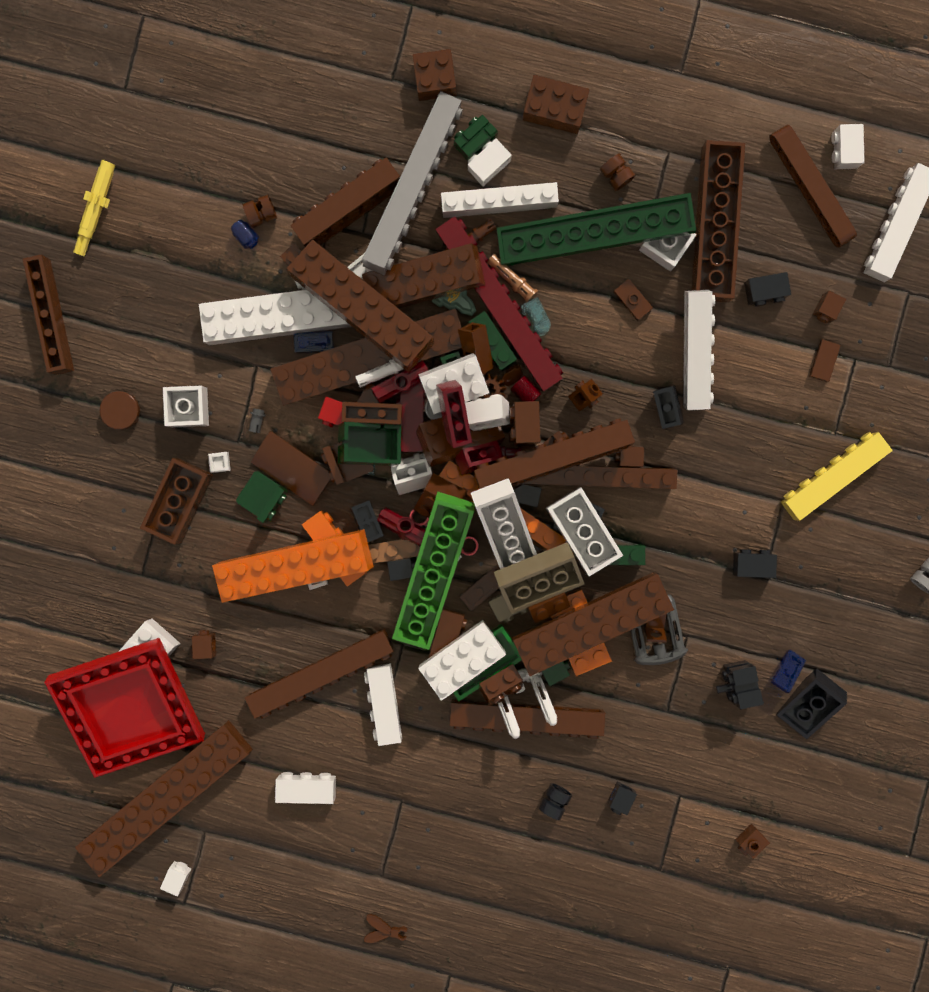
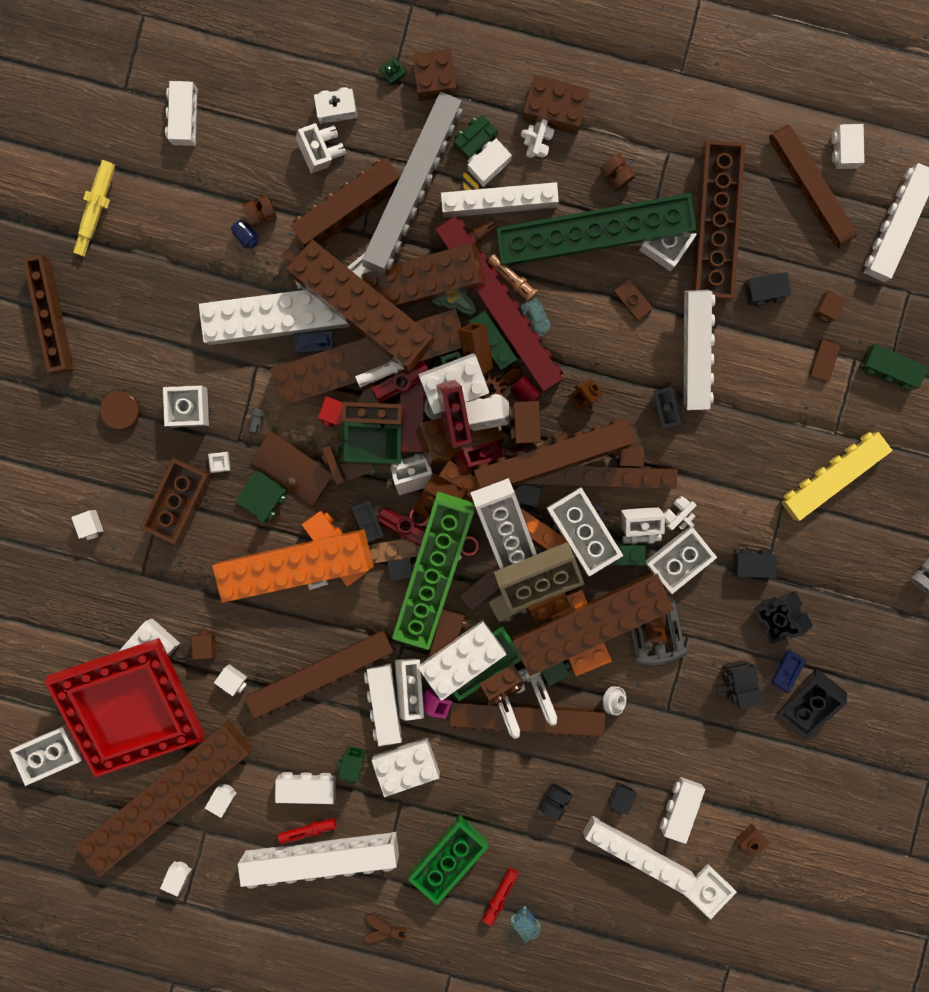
(46, 755): none -> white brick
(87, 525): none -> white brick
(181, 113): none -> white brick
(221, 800): none -> white brick
(231, 680): none -> white brick
(313, 148): none -> white brick
(313, 829): none -> red pin
(318, 860): none -> white brick
(343, 111): none -> white brick
(351, 764): none -> dark green brick
(392, 71): none -> dark green tile
(405, 766): none -> white brick
(409, 689): none -> white brick
(434, 706): none -> dark pink brick
(448, 860): none -> green brick
(469, 182): none -> sticker
(497, 902): none -> red pin
(526, 924): none -> clear light blue brick
(534, 138): none -> white hips
(614, 700): none -> white plate
(639, 855): none -> white brick
(642, 525): none -> white brick
(680, 559): none -> white brick
(682, 810): none -> white brick
(685, 508): none -> white hips
(710, 891): none -> white tile
(783, 617): none -> black brick
(893, 367): none -> dark green brick

